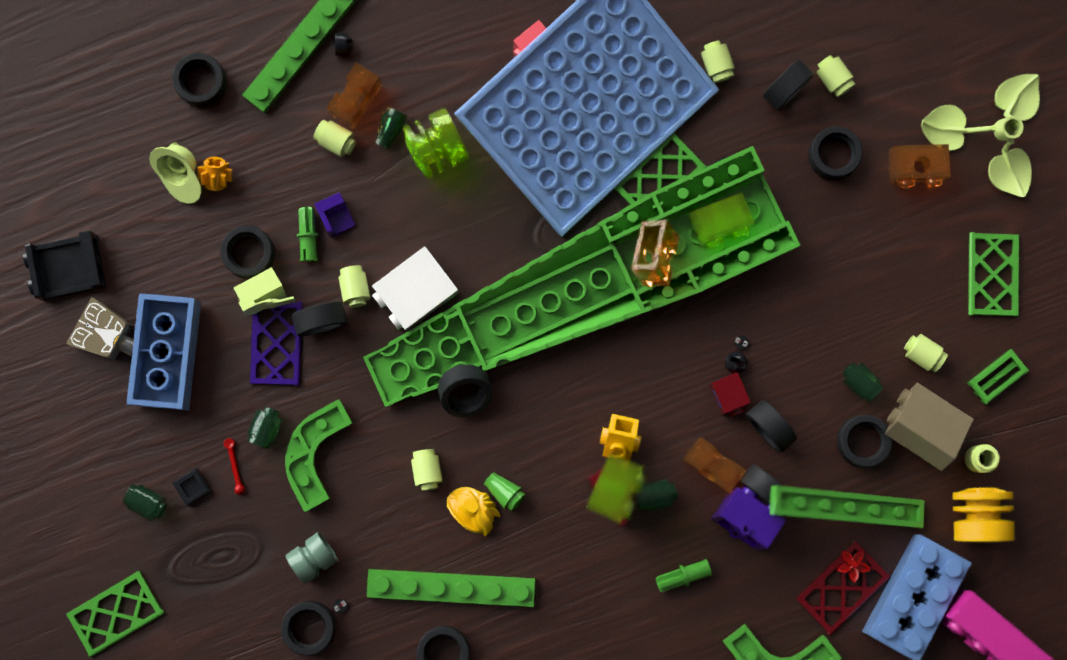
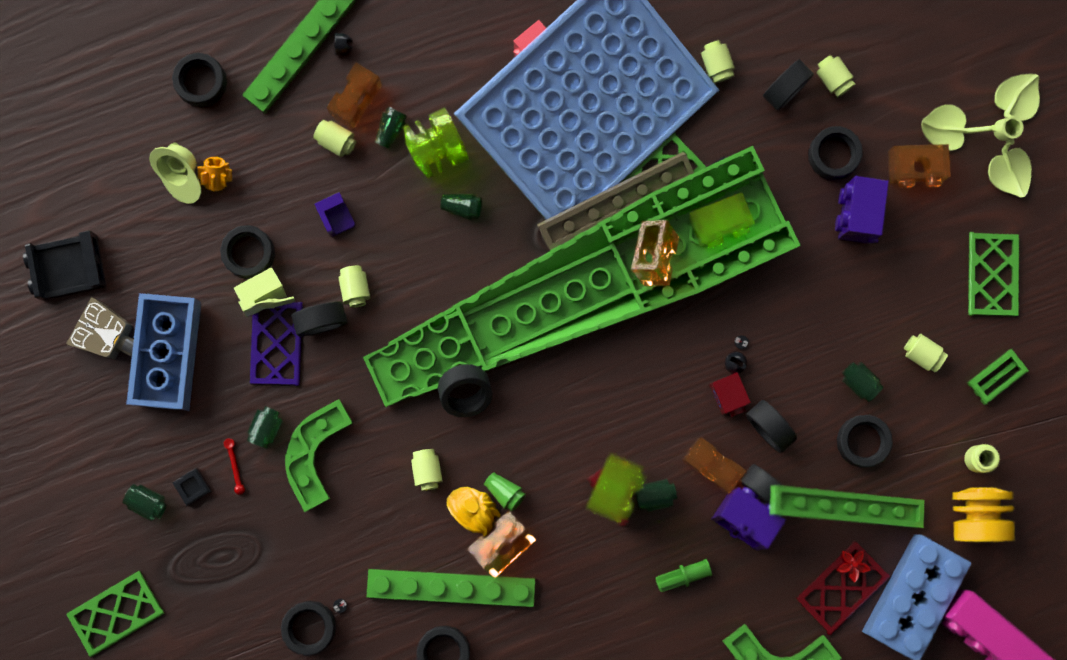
(307, 234): bright green axle -> none
(314, 556): sand green wheel -> none
(414, 290): white brick -> none
(462, 205): none -> clear green cone
(508, 531): none -> clear orange brick
(611, 201): none -> dark tan plate
(620, 442): yellow brick -> none
(862, 210): none -> dark purple brick
(928, 426): dark tan brick -> none

